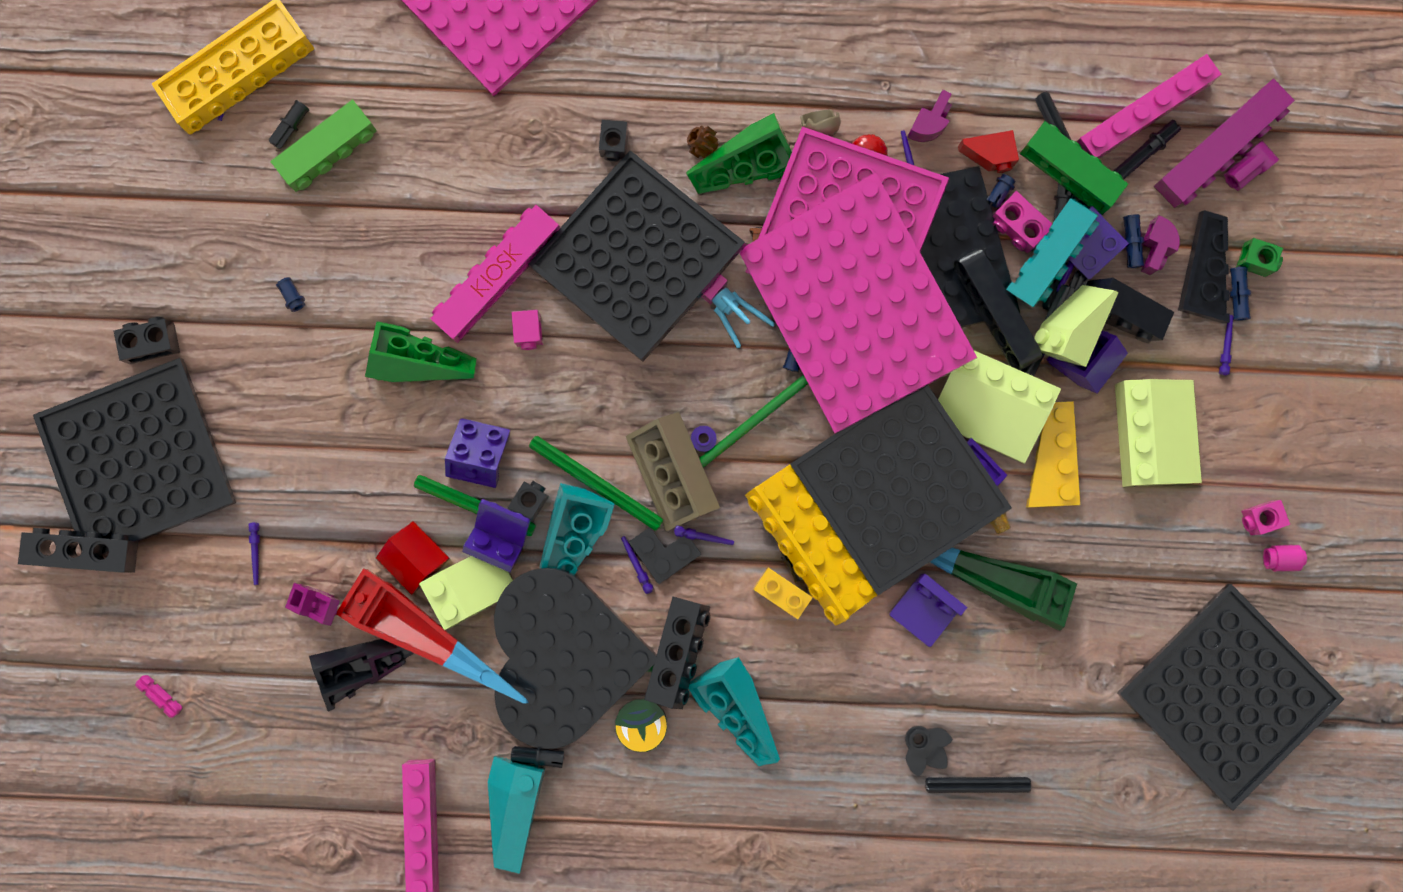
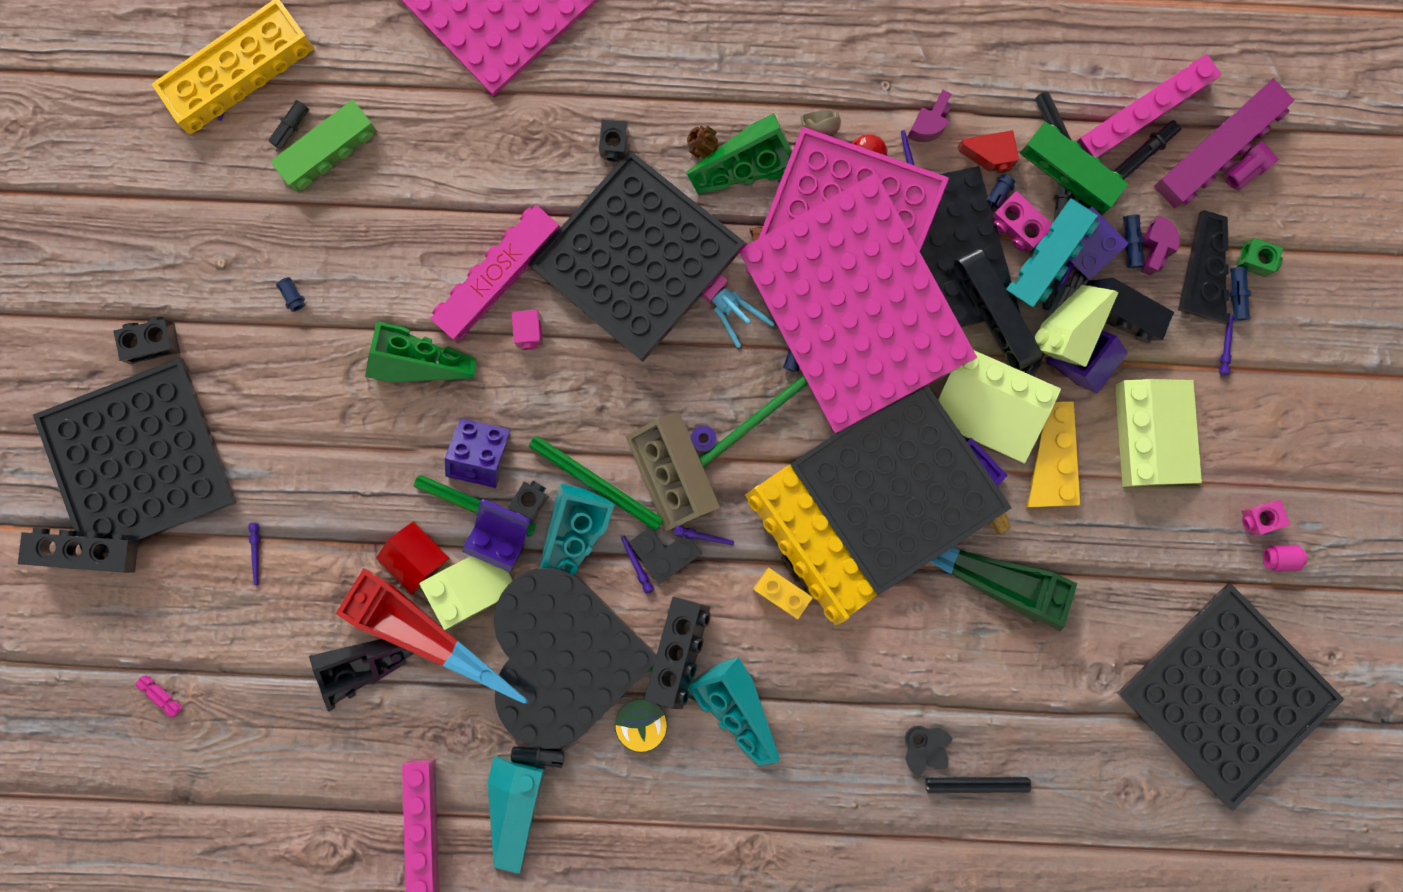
(312, 603): magenta brick -> none
(926, 609): dark purple bracket -> none

